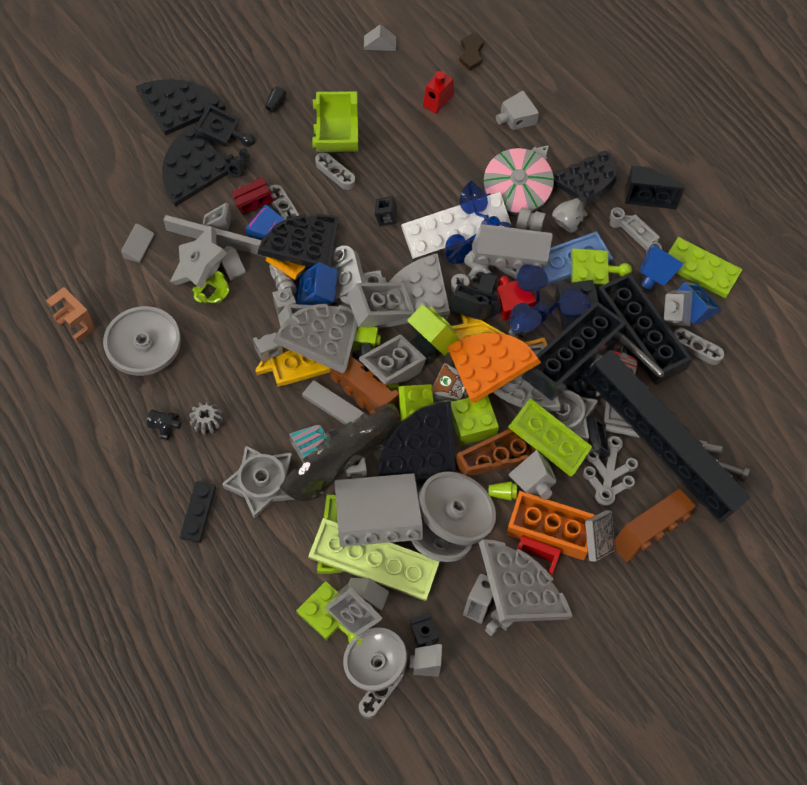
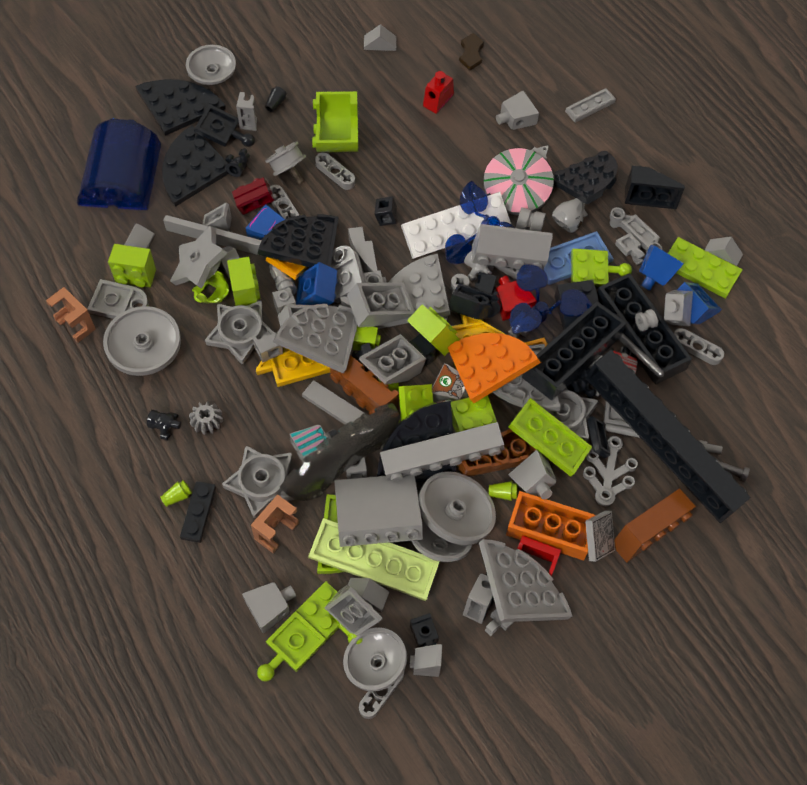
(114, 298): none -> light grey tile
(120, 166): none -> clear blue cylinder
(132, 265): none -> lime brick
(176, 493): none -> lime cone
(210, 64): none -> light grey dish
(237, 329): none -> light grey plate
(243, 281): none -> lime brick
(246, 113): none -> light grey hinge
(268, 604): none -> light grey torso
(277, 511): none -> nougat panel
(286, 159): none -> light grey wheel
(294, 643): none -> lime plate
(363, 248): none -> light grey slope
(442, 451): none -> light grey brick
(590, 105): none -> light grey tile
(630, 245): none -> light grey plate
(646, 320): none -> light grey wheel
(725, 249): none -> light grey slope

